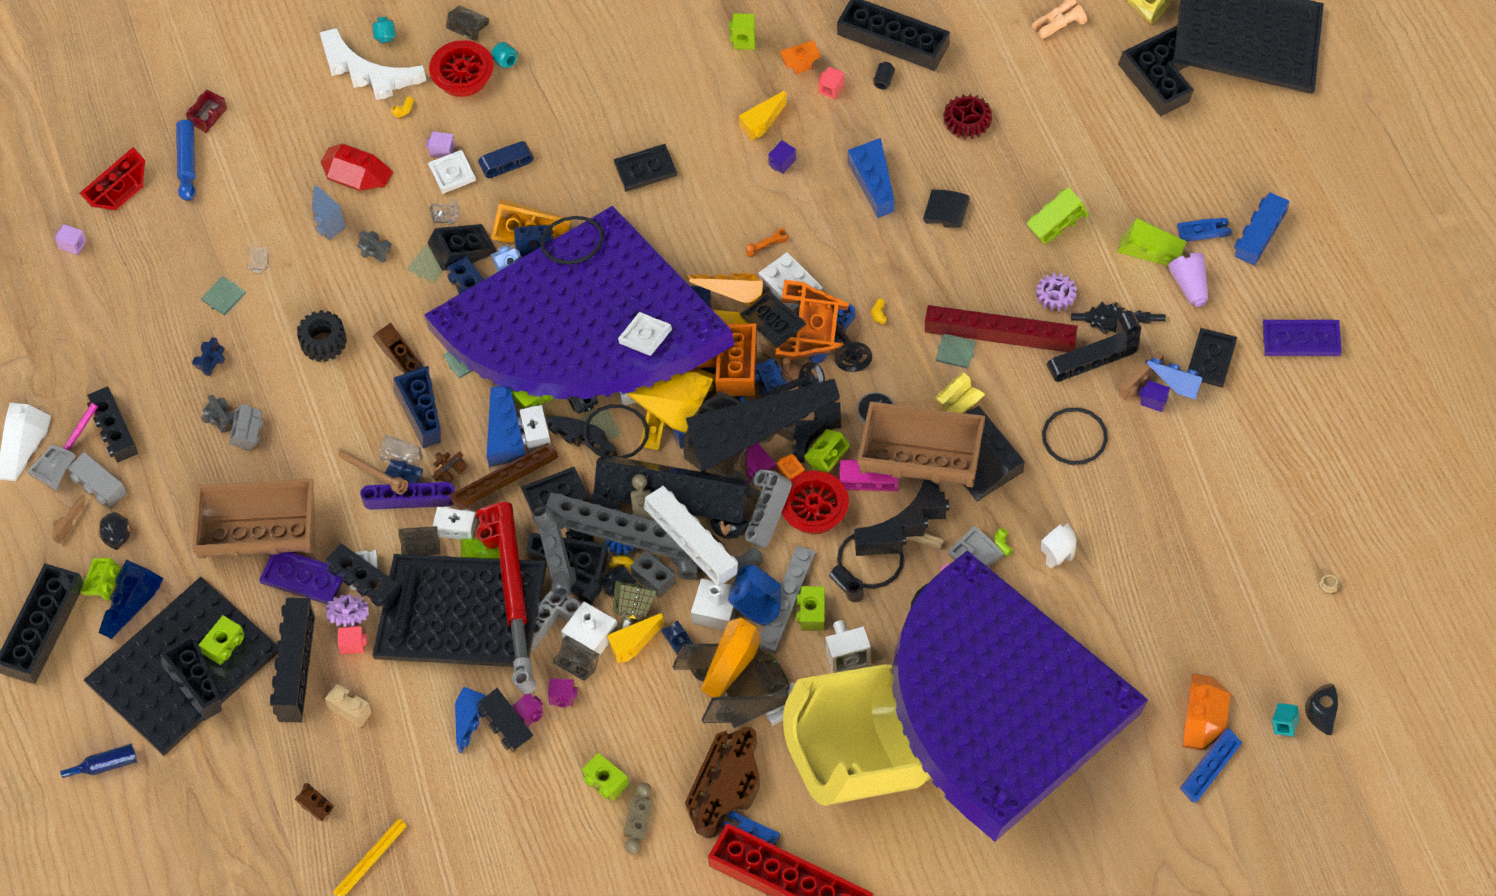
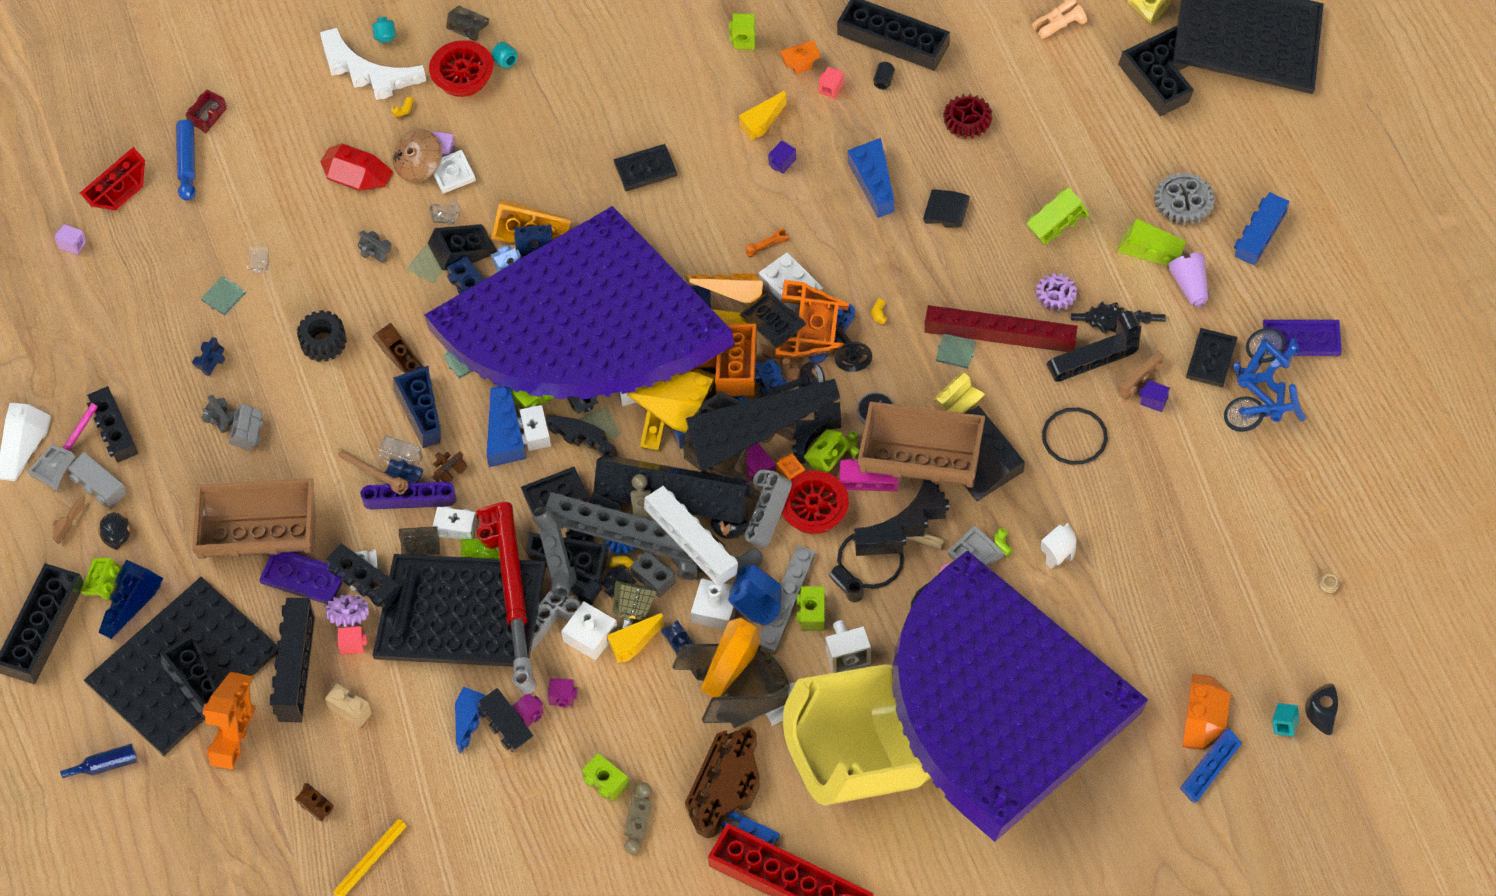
(221, 630): lime brick -> none
(231, 711): none -> orange wedge
(326, 214): sand blue slope -> none
(422, 161): none -> medium nougat dish
(503, 476): reddish brown plate -> none
(505, 159): dark blue beam -> none
(576, 658): clear smoke bracket -> none
(577, 260): black piece -> none
(616, 406): black piece -> none
(645, 333): white plate -> none
(852, 439): none -> lime arm
(1167, 201): none -> light grey gear
(1179, 381): slope -> none
(1203, 229): blue hinge -> none
(1247, 412): none -> blue piece

